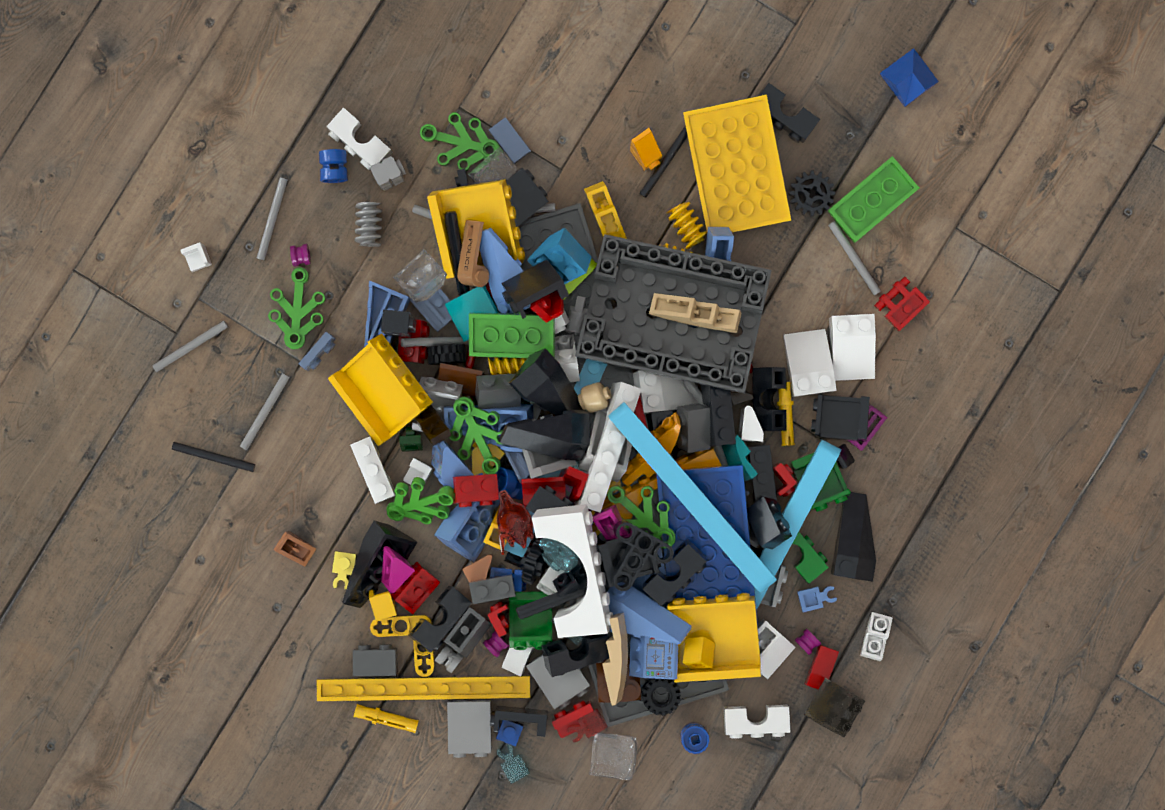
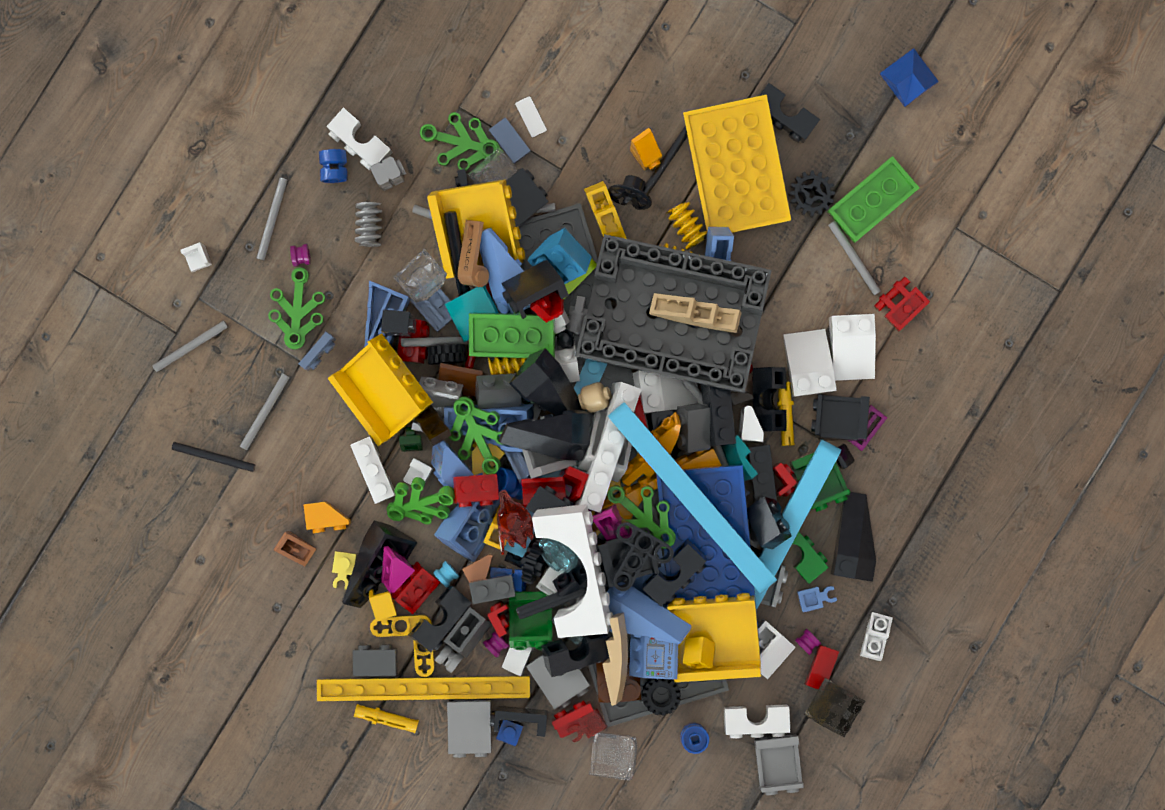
(324, 515): none -> light orange slope
(446, 574): none -> medium azure wheel
(513, 766): clear light blue plate -> none
(530, 116): none -> white sticker
(565, 339): none -> black hinge
(631, 190): none -> black wheel
(778, 764): none -> light grey panel

